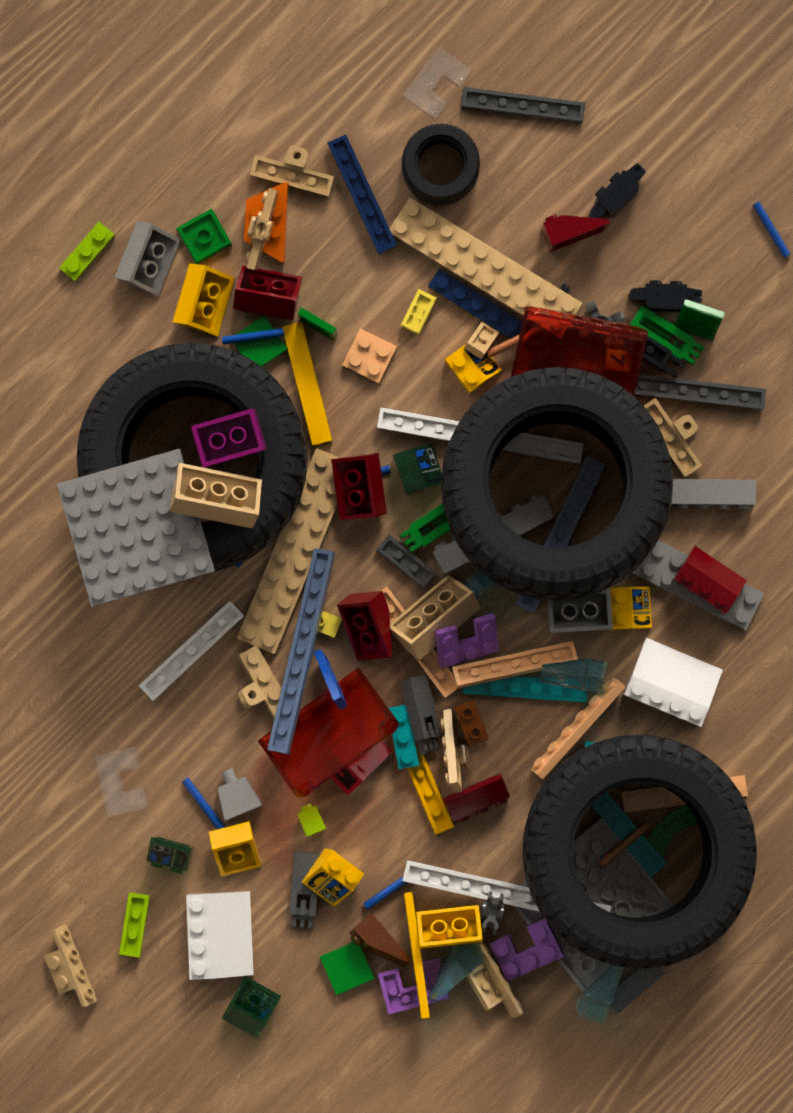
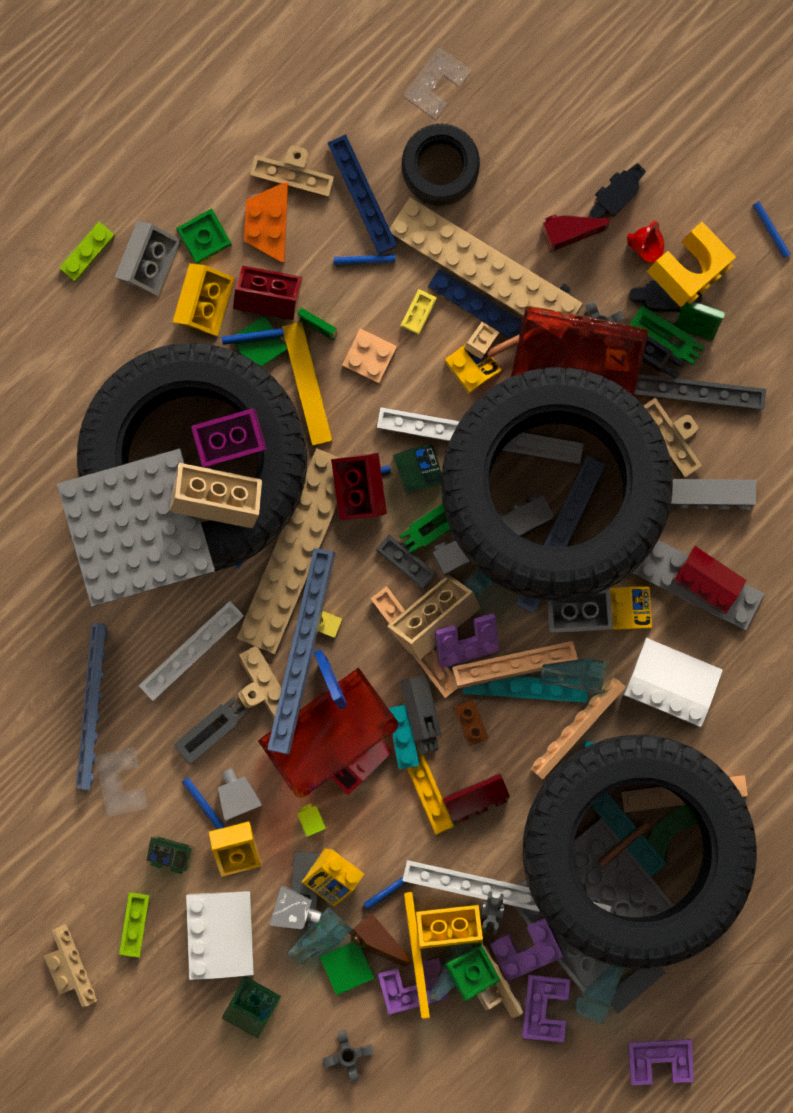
(91, 701): none -> sand blue plate
(204, 734): none -> dark grey hinge
(261, 228): tan plate -> none
(293, 910): none -> light grey torso
(320, 937): none -> clear light blue slope
(358, 1052): none -> dark grey pin
(367, 624): dark red slope -> none
(371, 259): none -> blue bar
(455, 754): tan plate -> none
(472, 972): none -> green tile
(523, 105): dark grey tile -> none
(535, 1024): none -> medium lavender plate
(647, 242): none -> red helmet
(647, 1052): none -> medium lavender plate
(680, 282): none -> yellow arch

